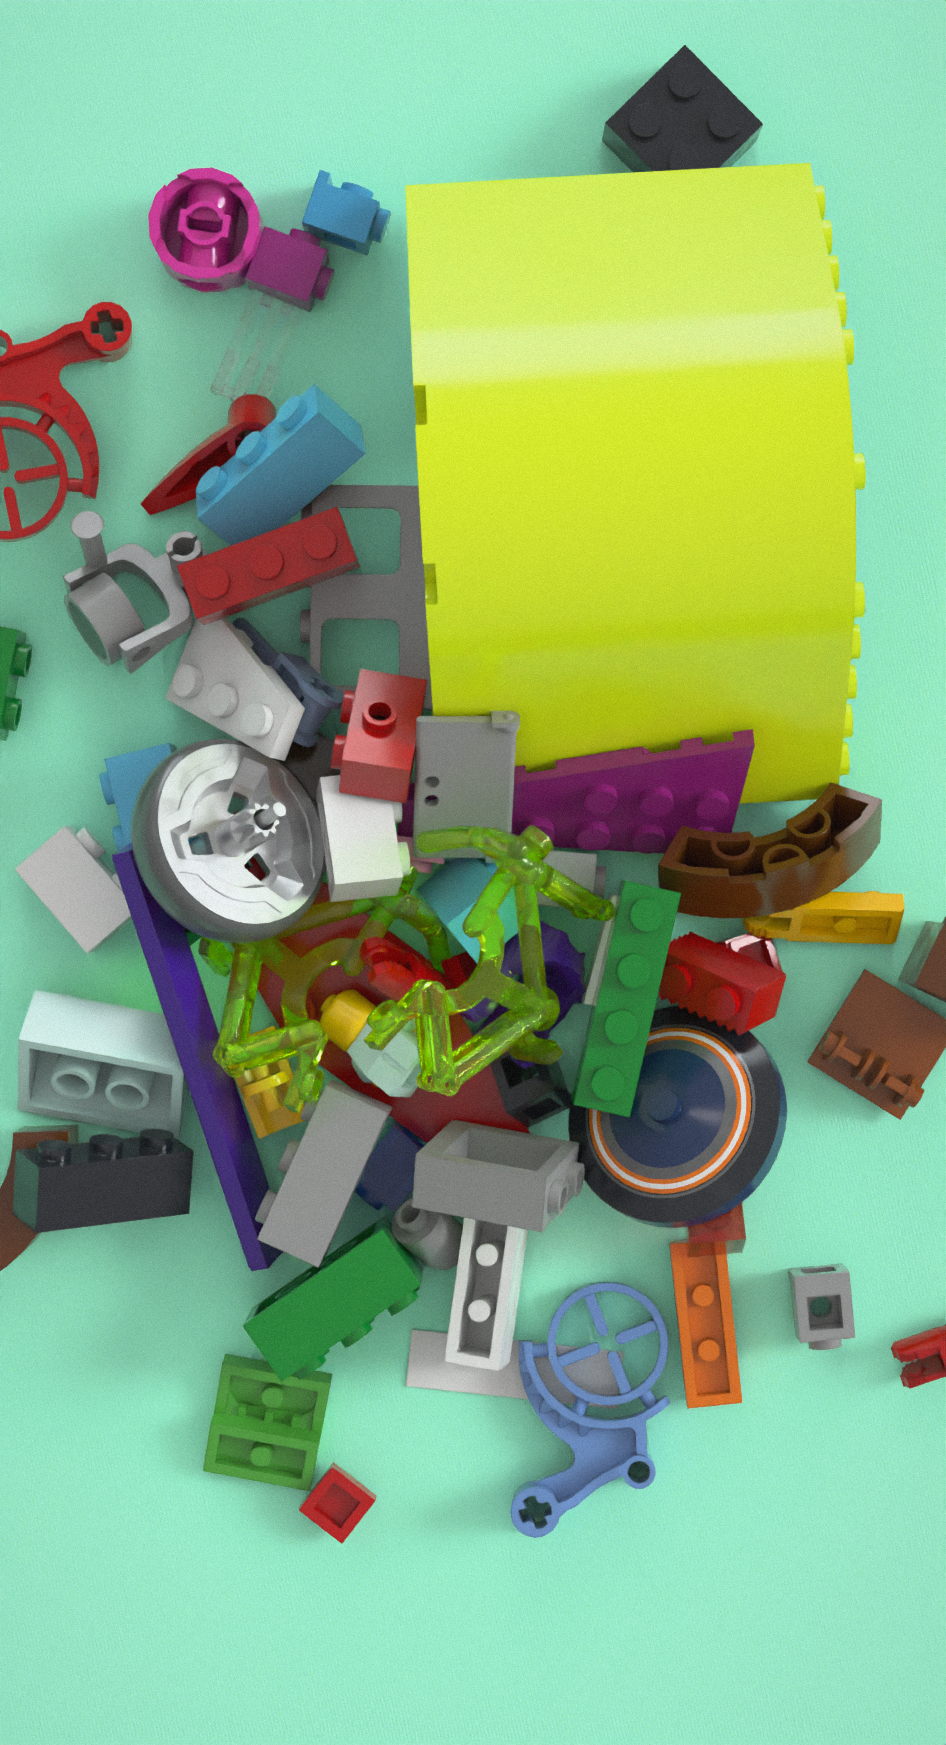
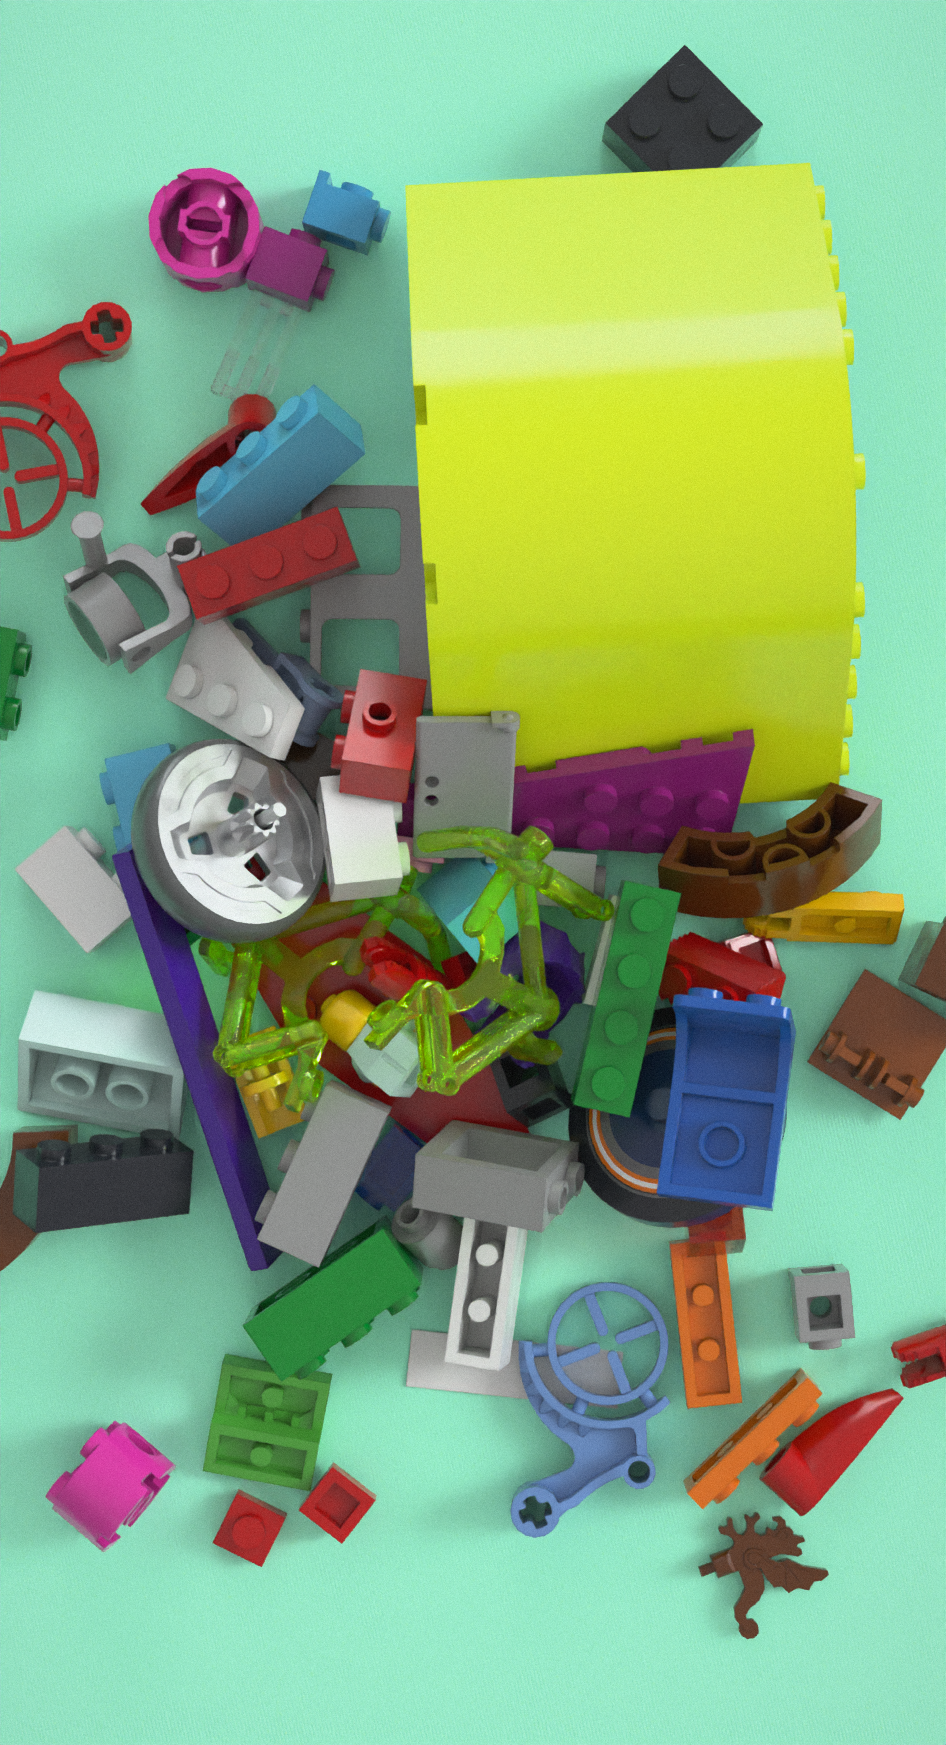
(111, 1485): none -> dark pink brick
(250, 1528): none -> red plate
(727, 1099): none -> blue bracket
(753, 1440): none -> orange plate
(754, 1553): none -> reddish brown piece
(823, 1451): none -> red piece

